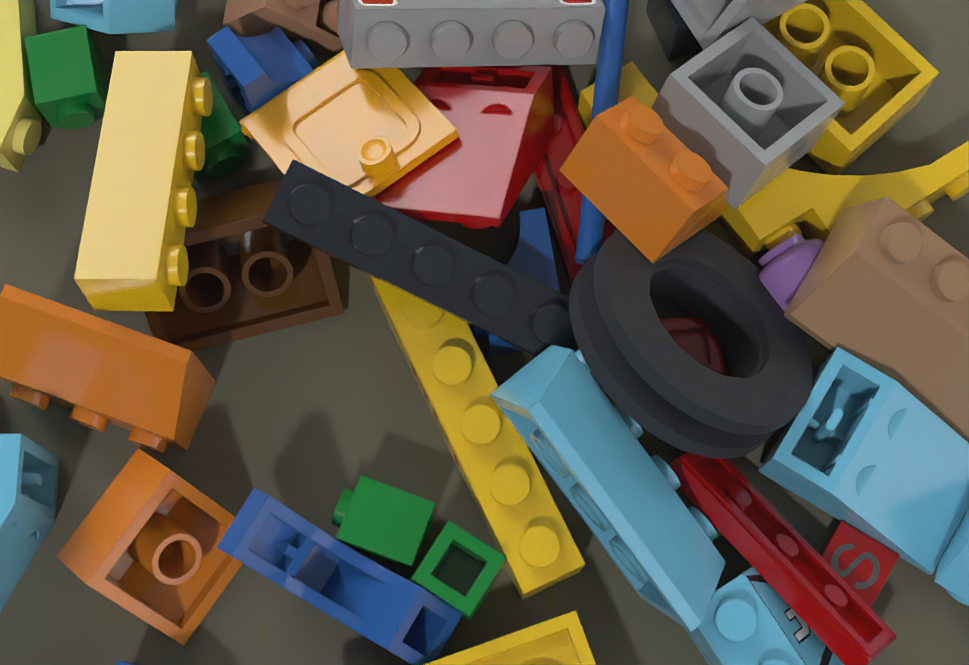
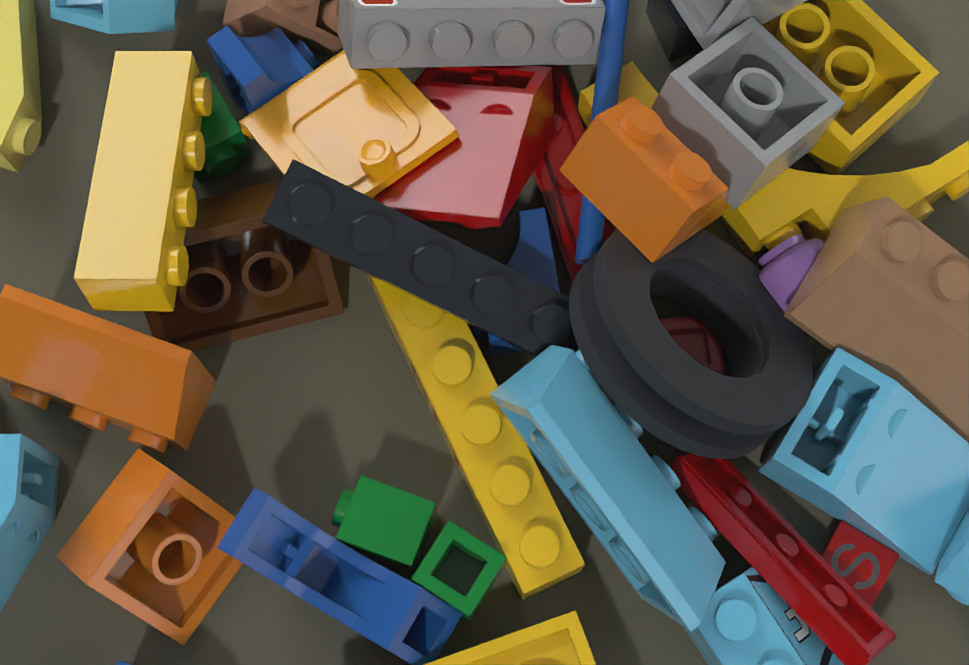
(67, 77): green brick -> none

